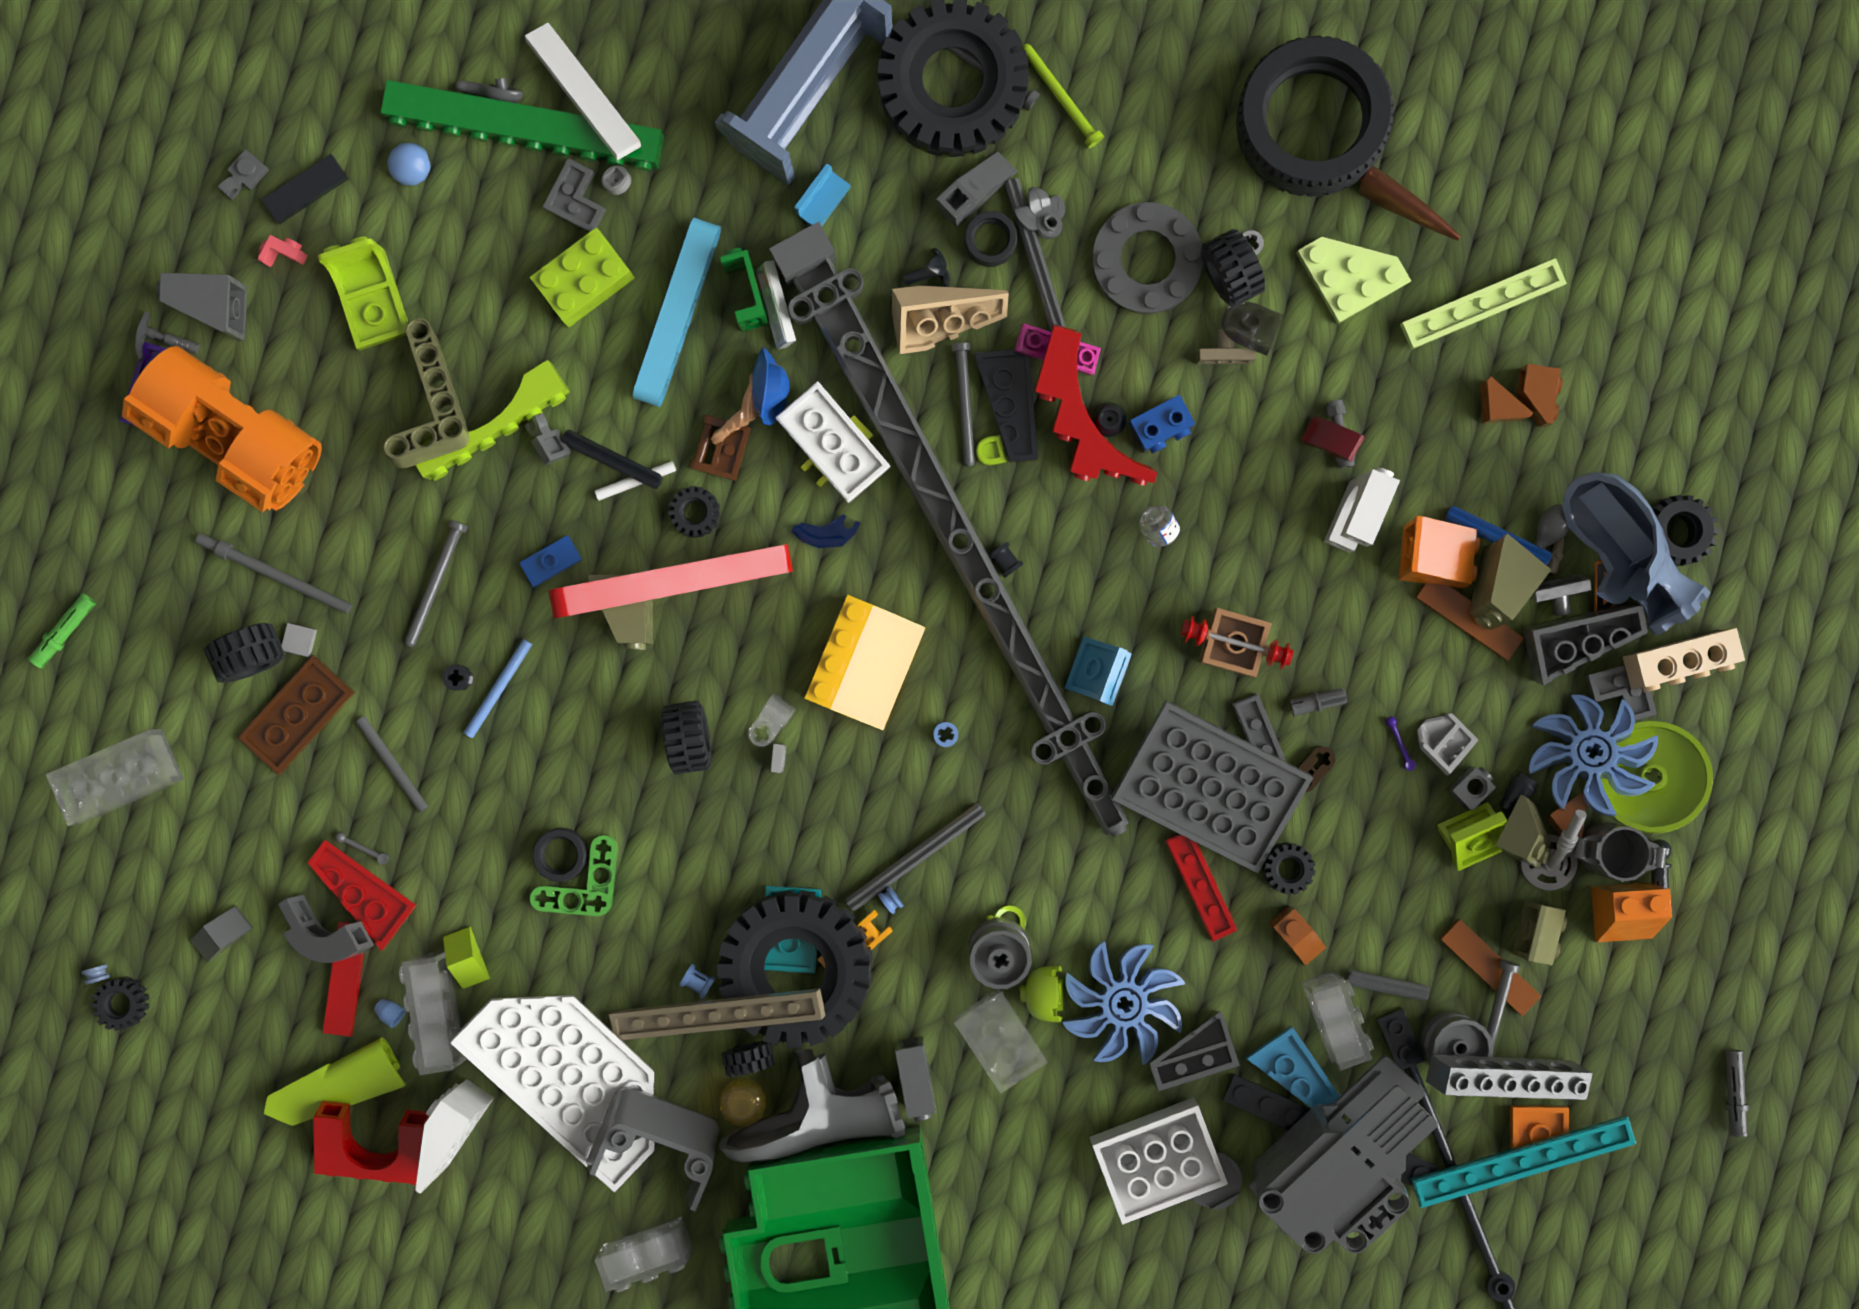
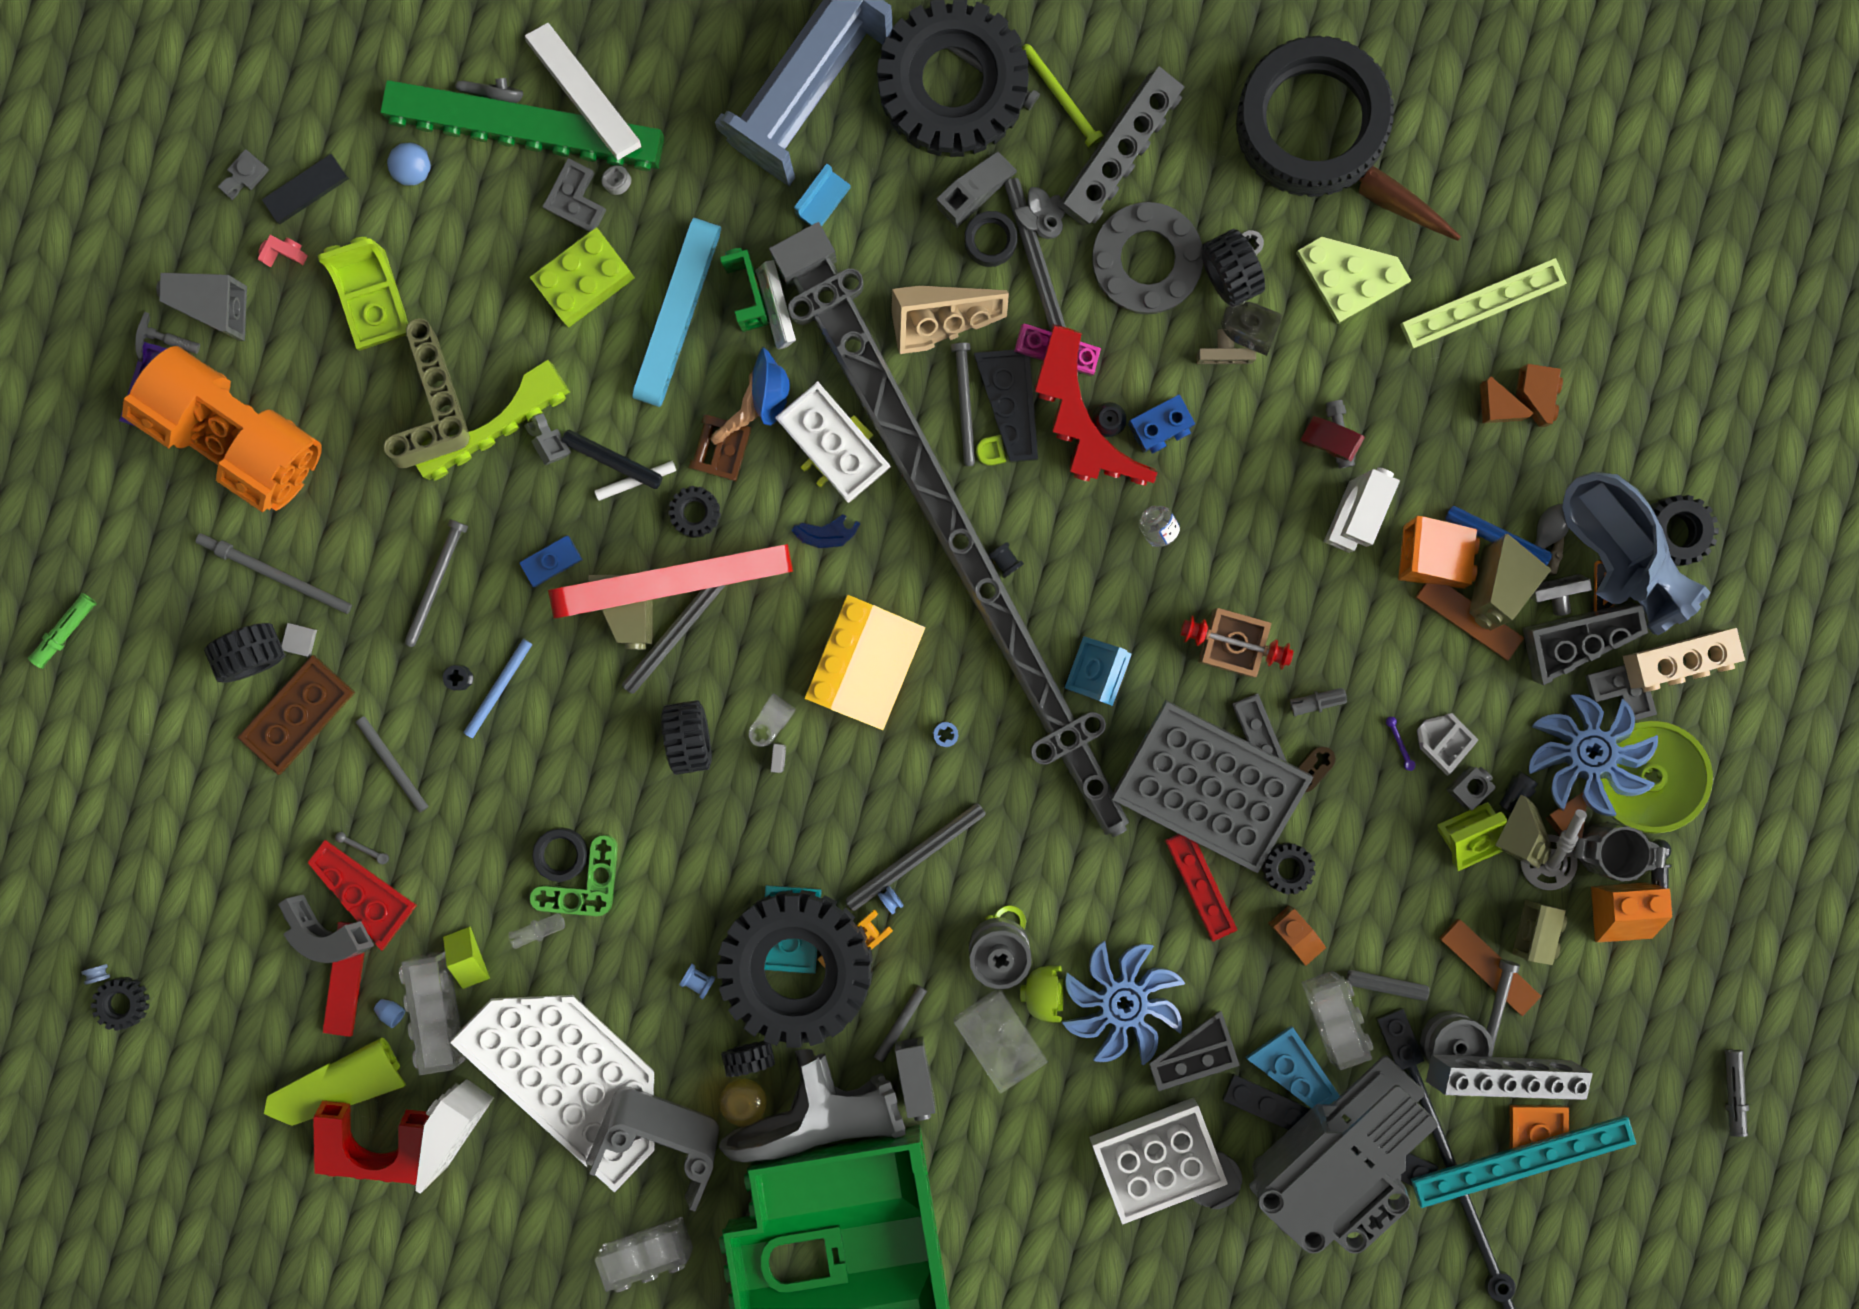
(114, 777): clear brick -> none
(221, 933): dark grey slope -> none
(537, 930): none -> clear axle
(670, 638): none -> dark grey axle
(718, 1014): dark tan plate -> none
(900, 1023): none -> dark grey bar
(934, 267): black plant -> none
(1166, 91): none -> dark grey brick

